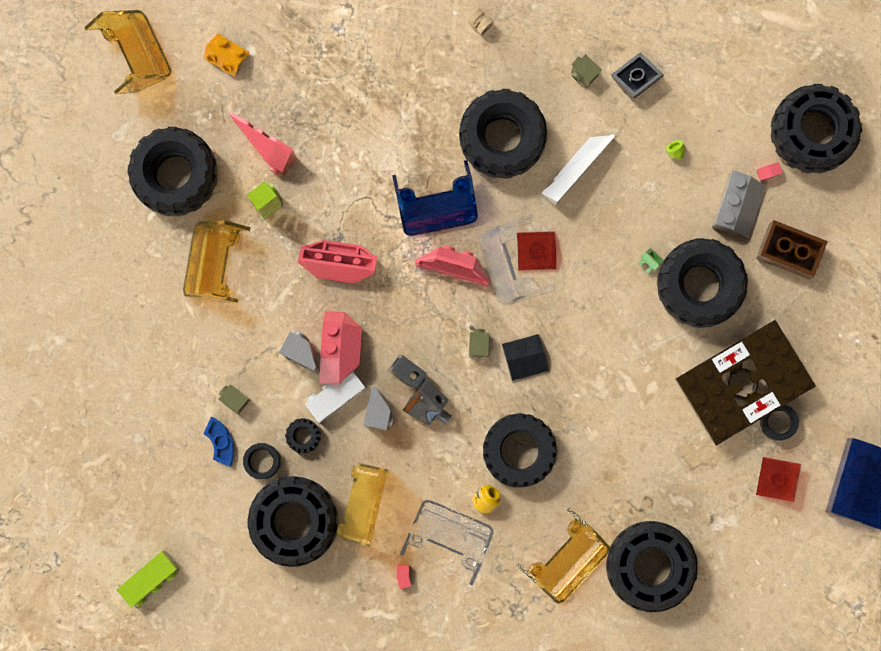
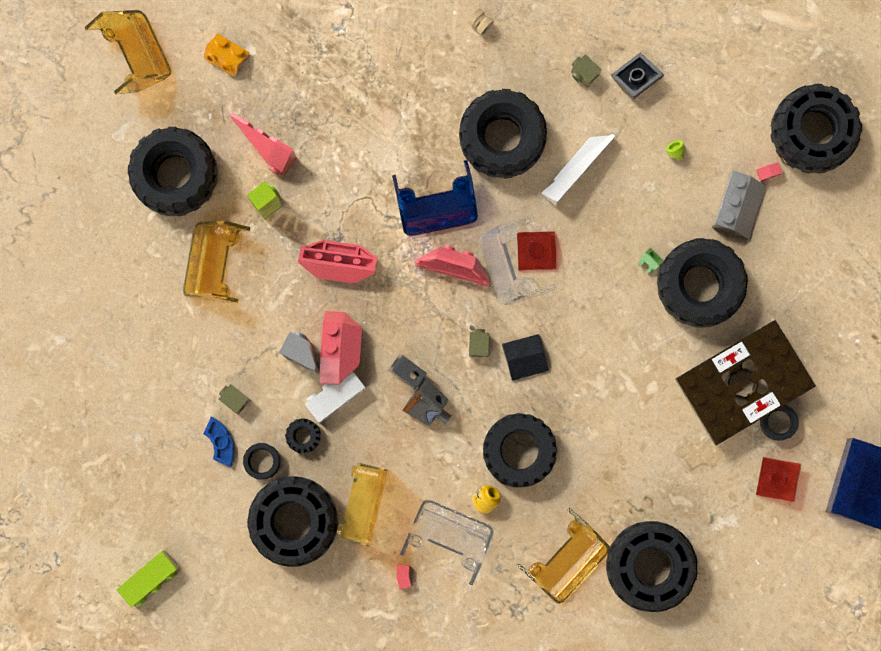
(378, 413): light grey slope -> none
(791, 249): reddish brown brick -> none

